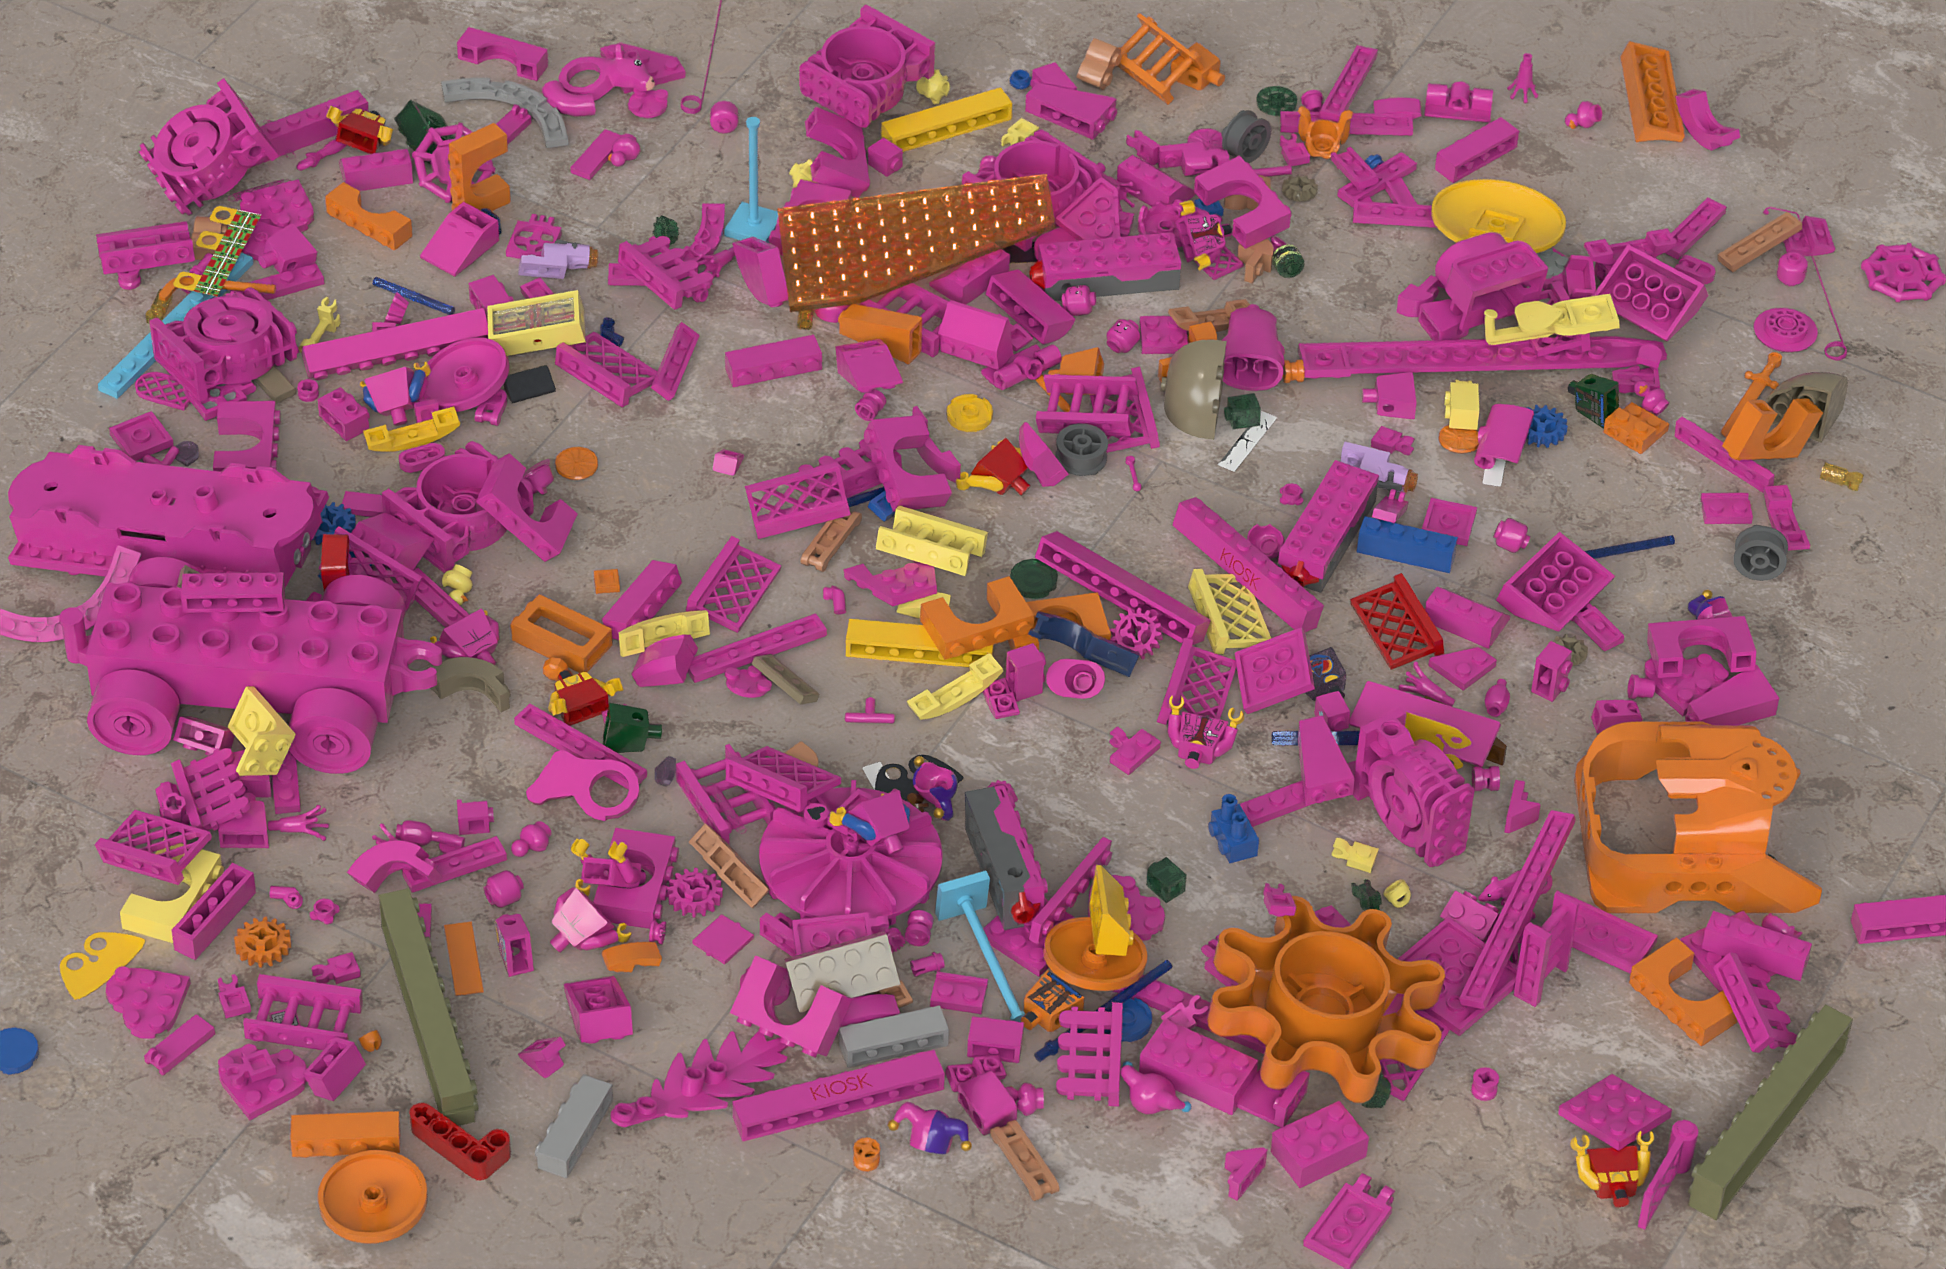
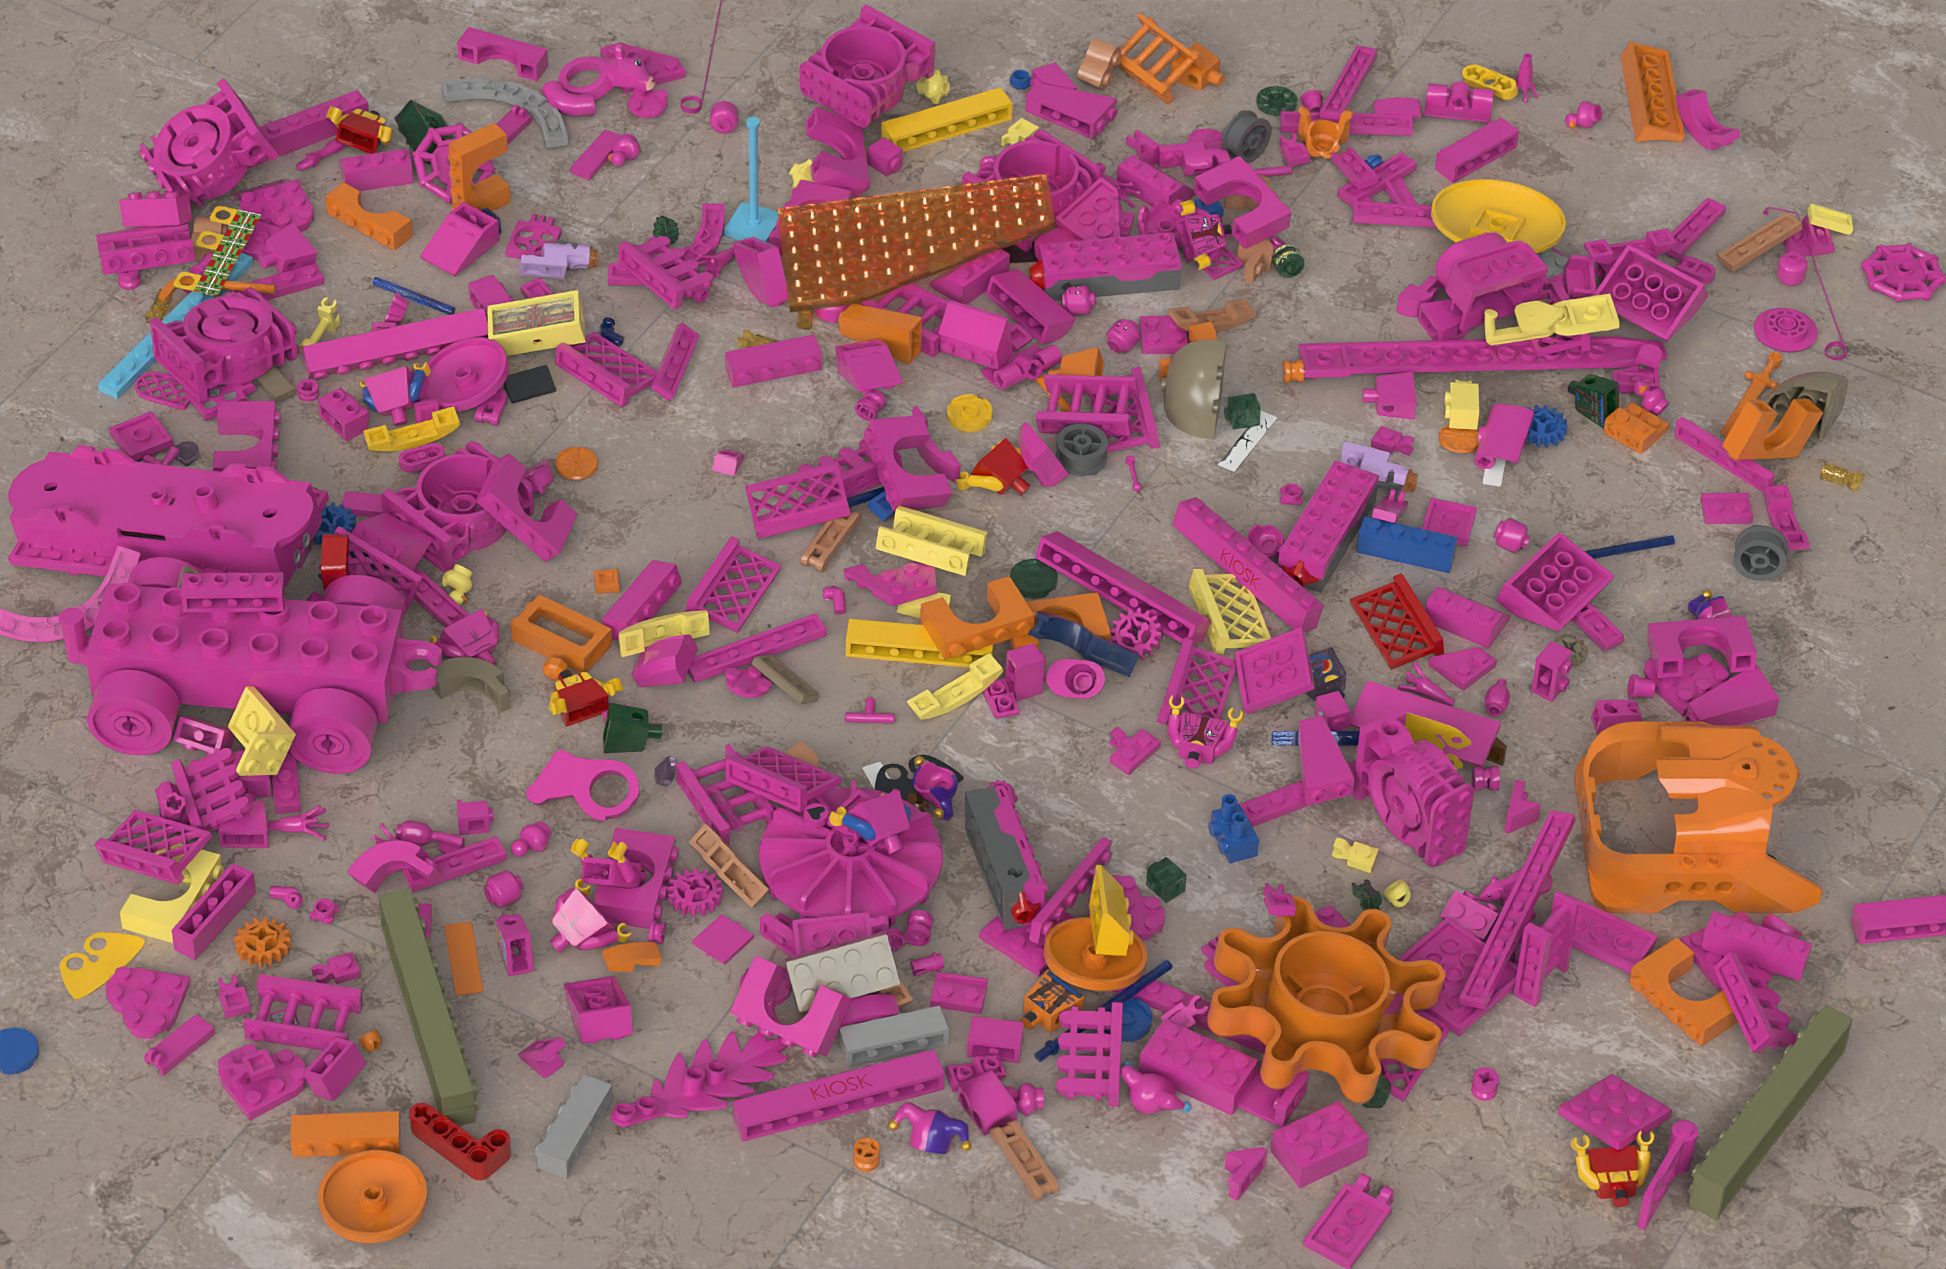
(155, 209): none -> dark pink brick
(571, 740): dark pink plate -> none
(750, 340): none -> clear yellow bar
(965, 897): medium azure tile -> none
(1253, 350): dark pink torso -> none
(1293, 192): dark tan gear -> none
(1478, 81): none -> yellow beam
(1830, 219): none -> light yellow tile

